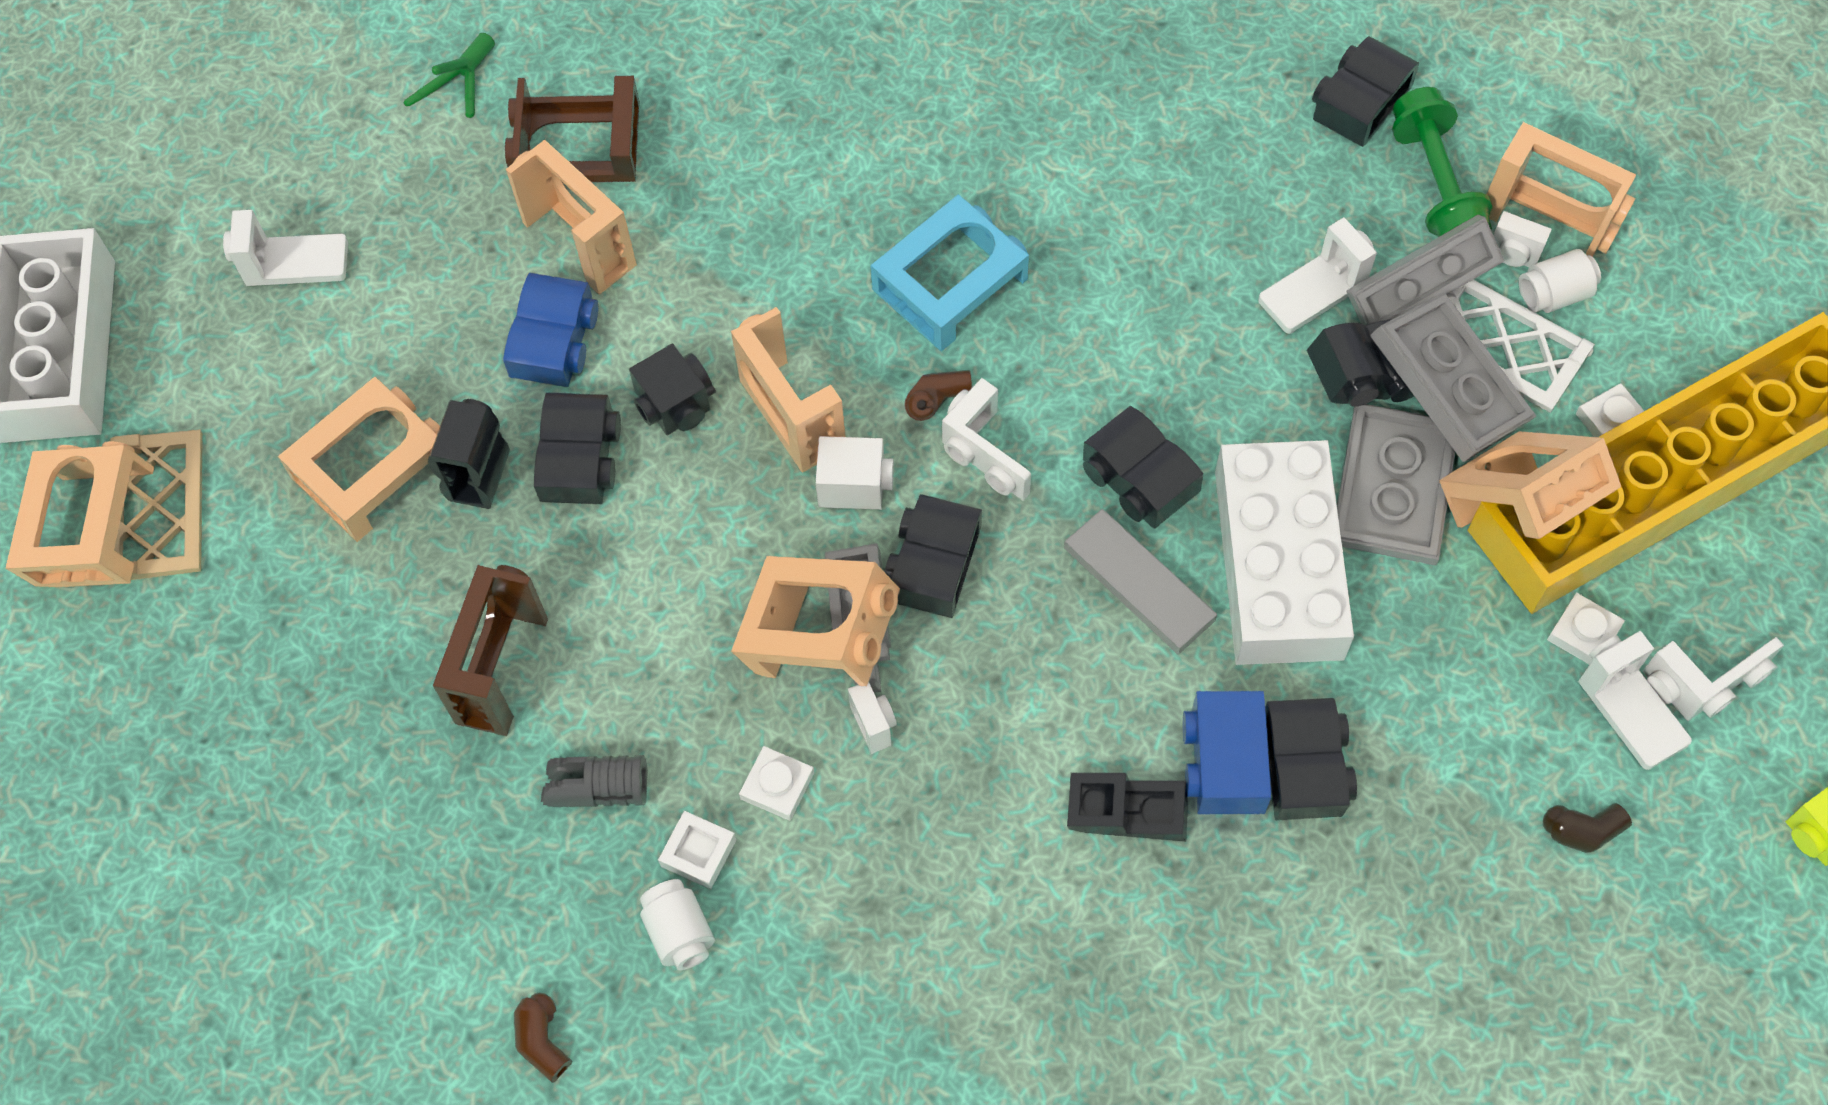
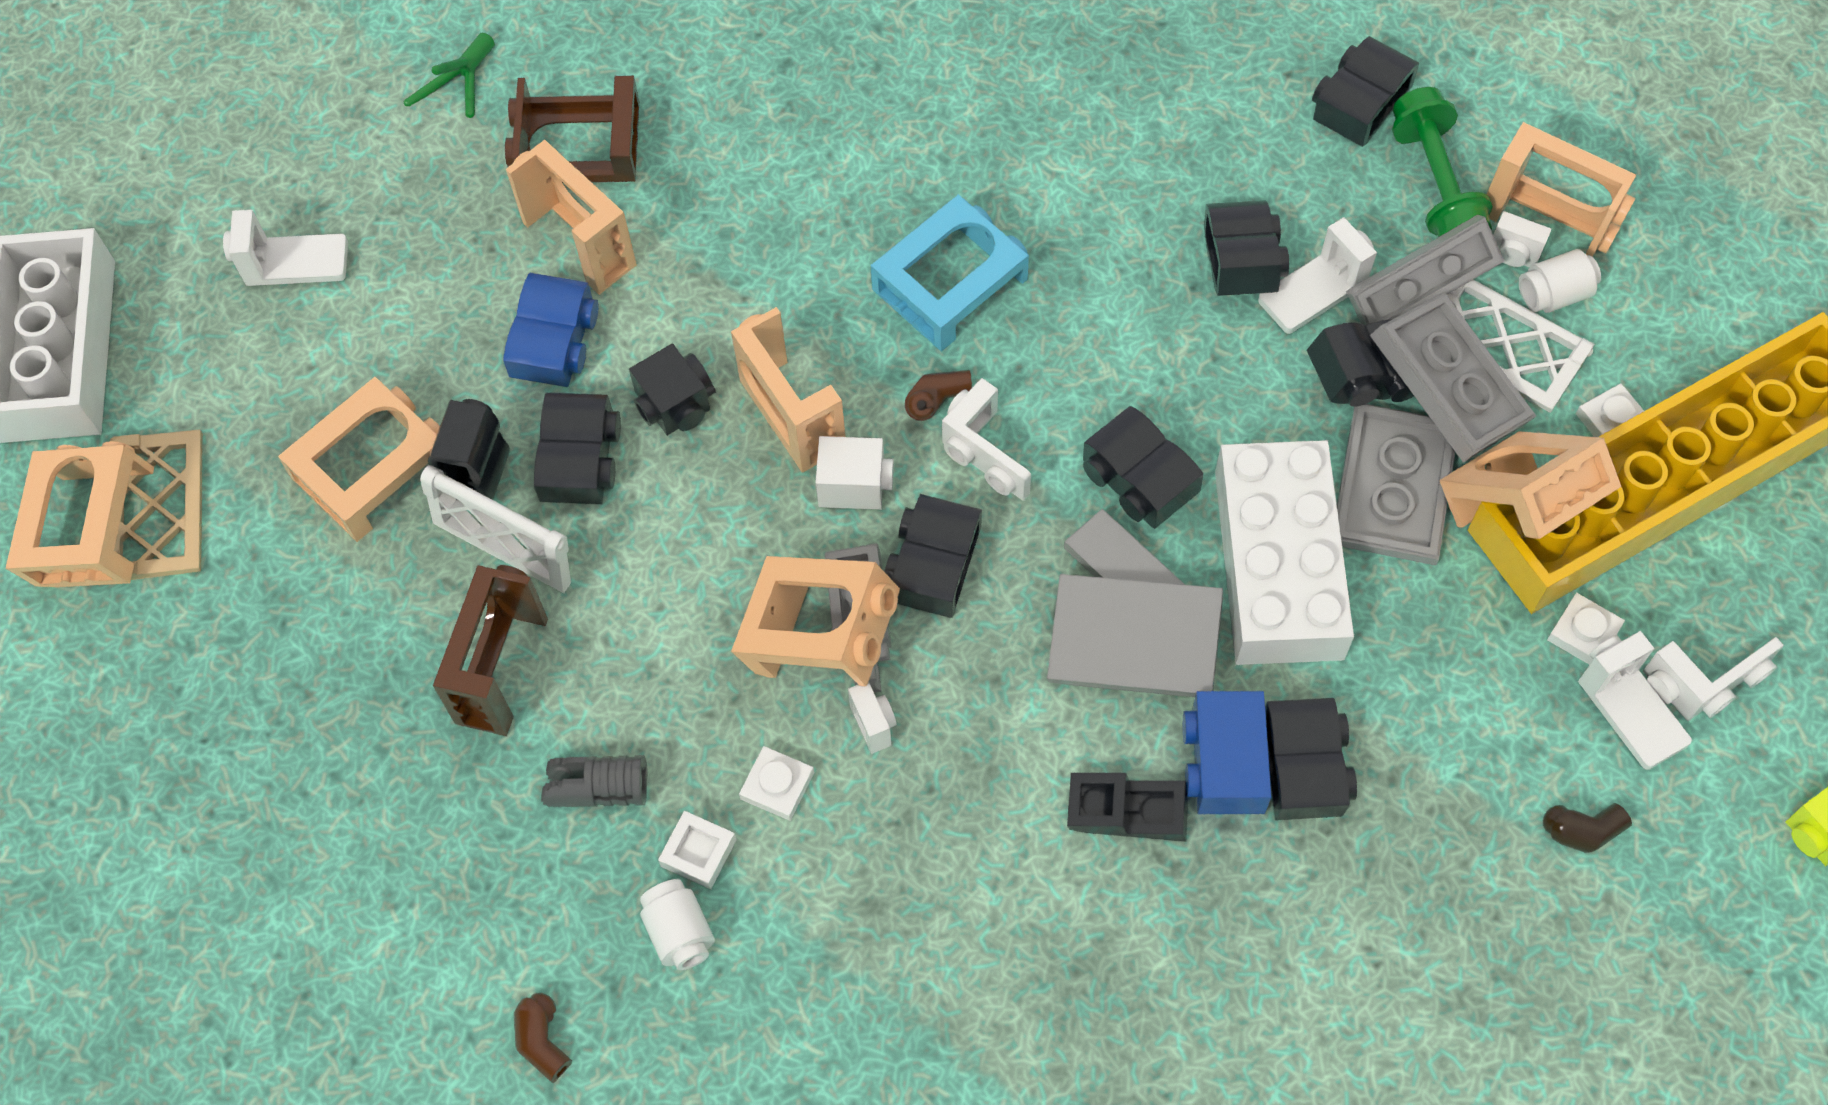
(545, 551): none -> white window
(1135, 635): none -> light grey tile
(1244, 247): none -> black brick

